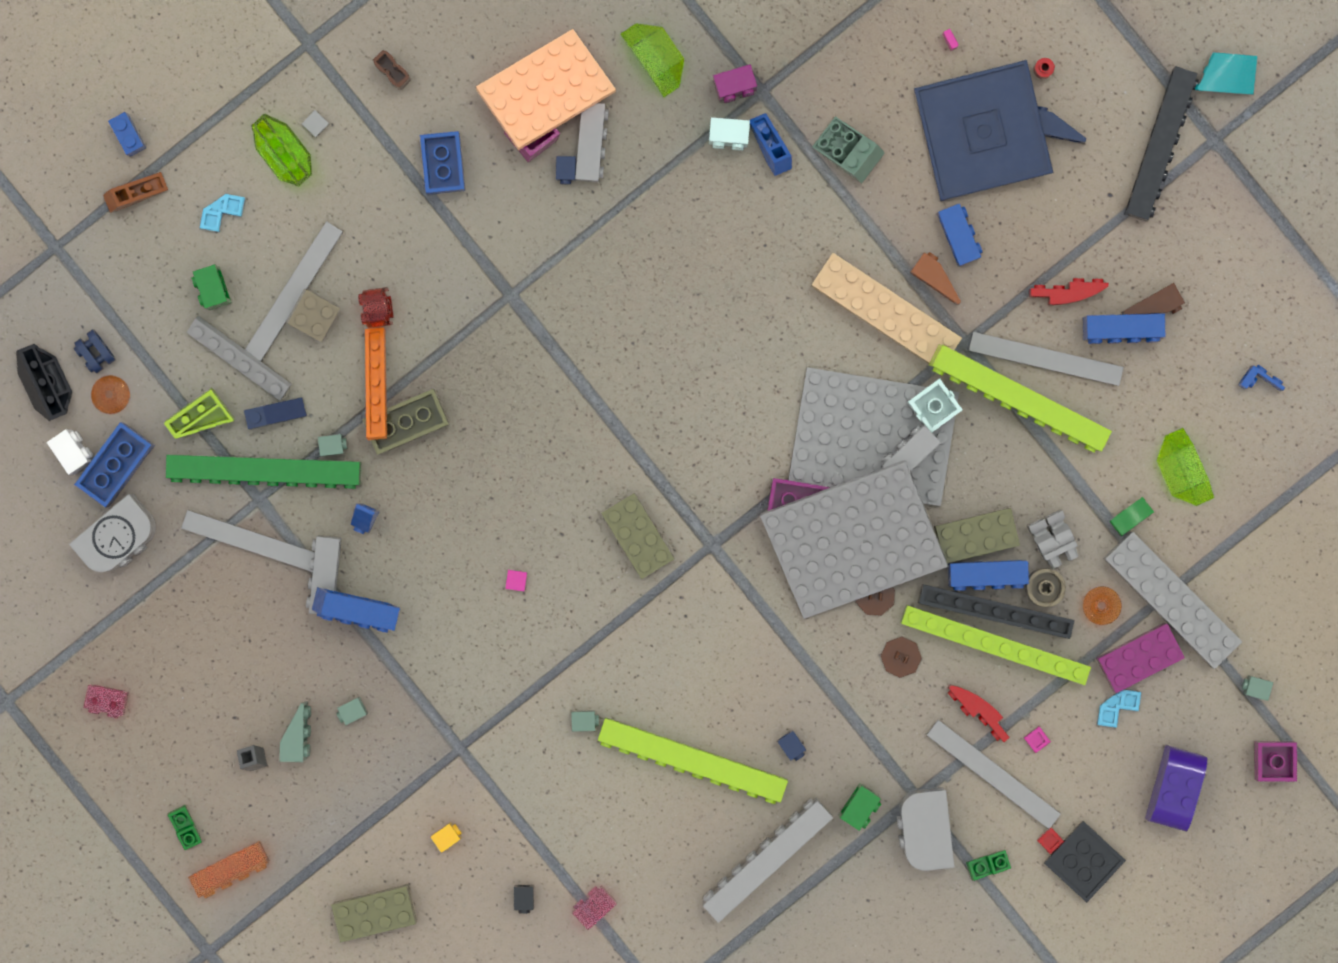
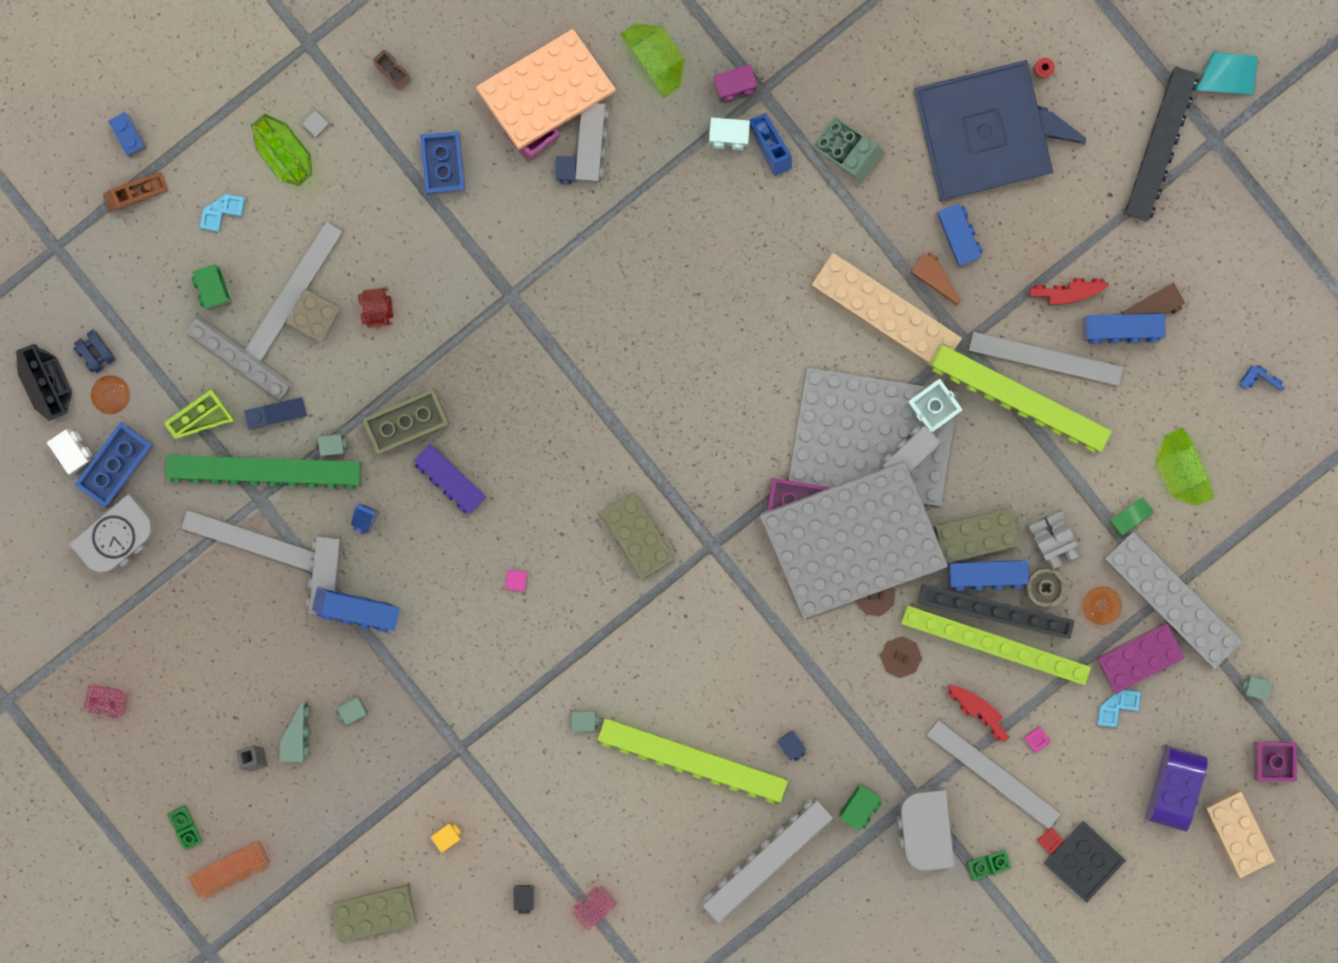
(375, 383): orange plate -> none
(450, 479): none -> dark purple brick
(950, 39): dark pink tile -> none
(1239, 833): none -> tan brick

